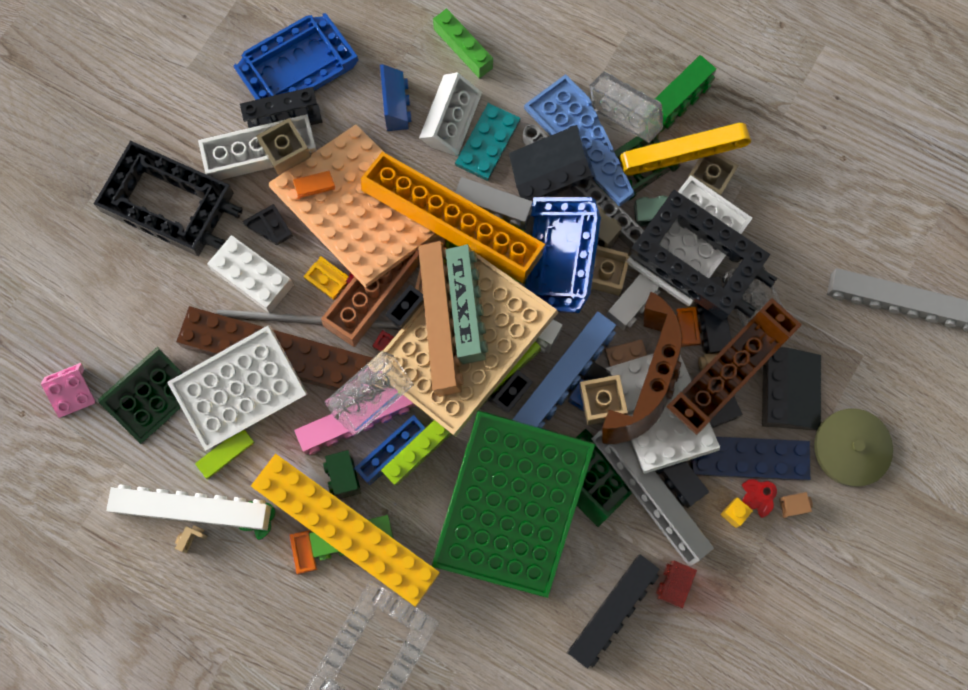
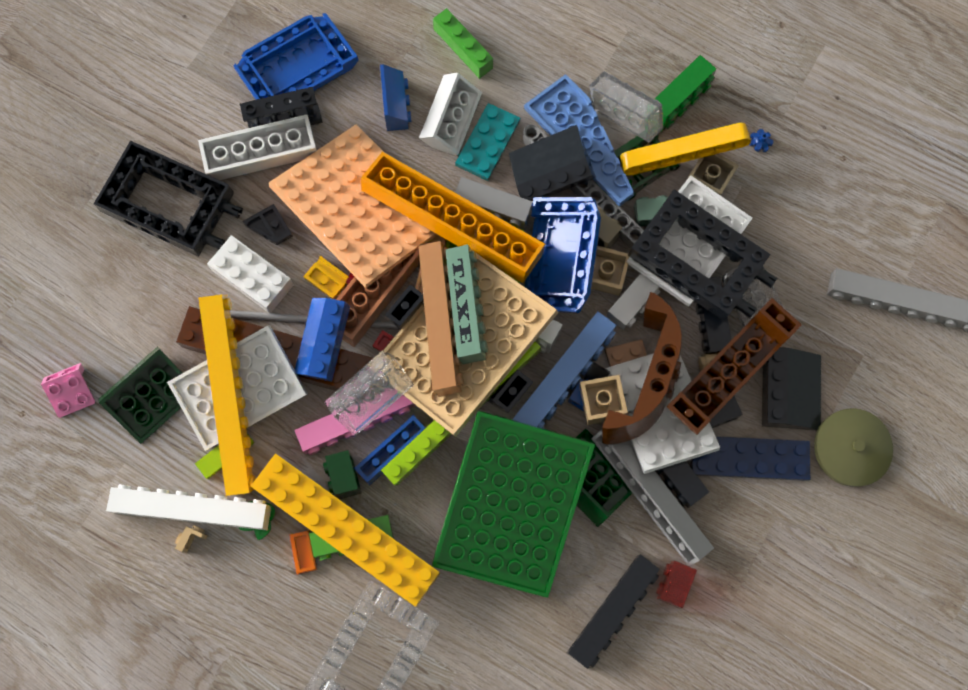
(226, 394): none -> yellow brick
(283, 146): dark tan brick -> none
(313, 184): orange tile -> none
(322, 338): none -> blue slope
(689, 326): orange tile -> none
(736, 512): yellow brick -> none
(756, 498): red plate -> none
(761, 140): none -> blue plant
(795, 504): medium nougat brick -> none

